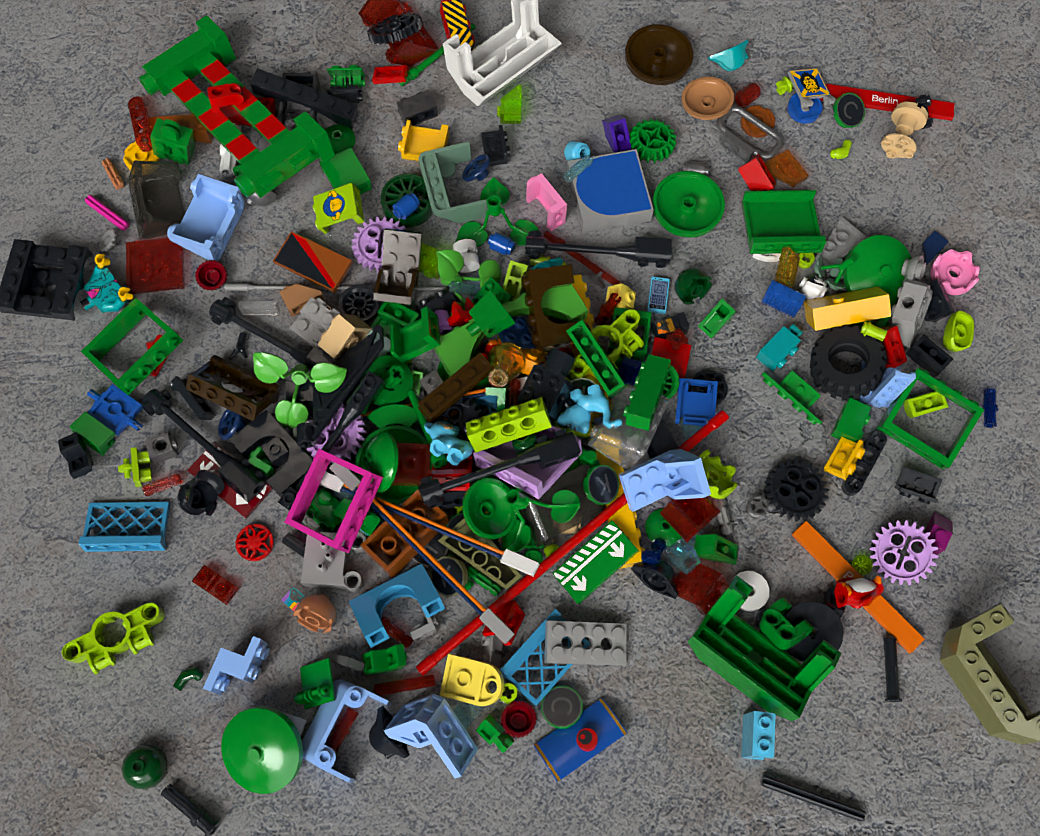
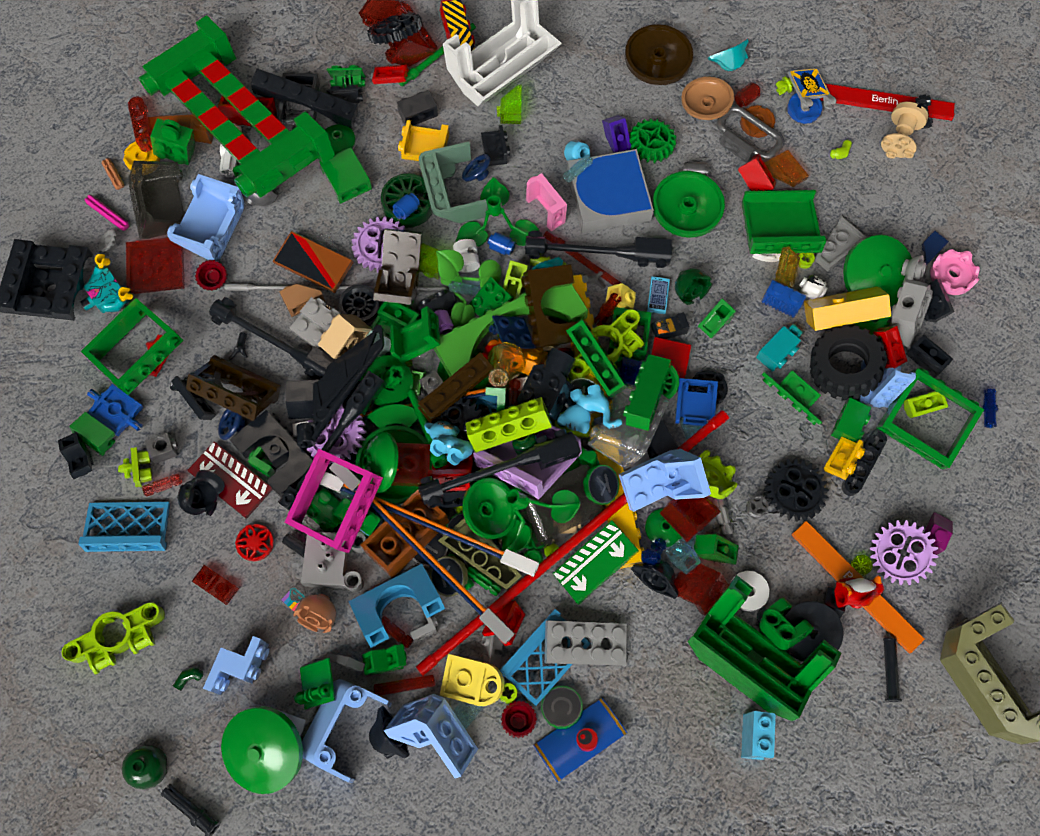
(225, 95): red leg -> none
(232, 471): black bar -> none
(259, 307): clear tile -> none
(324, 374): bright green plant -> none
(338, 206): lime panel -> none
(342, 729): clear red pin -> none
(460, 316): red tile -> none
(489, 316): green torso -> none
(492, 731): green plate -> none
(677, 334): clear red plate -> none
(813, 798): black axle -> none
(837, 269): plant -> none
(849, 110): black tile -> none
(873, 331): lime pin -> none
(918, 484): black bracket -> none
(958, 332): lime piece -> none

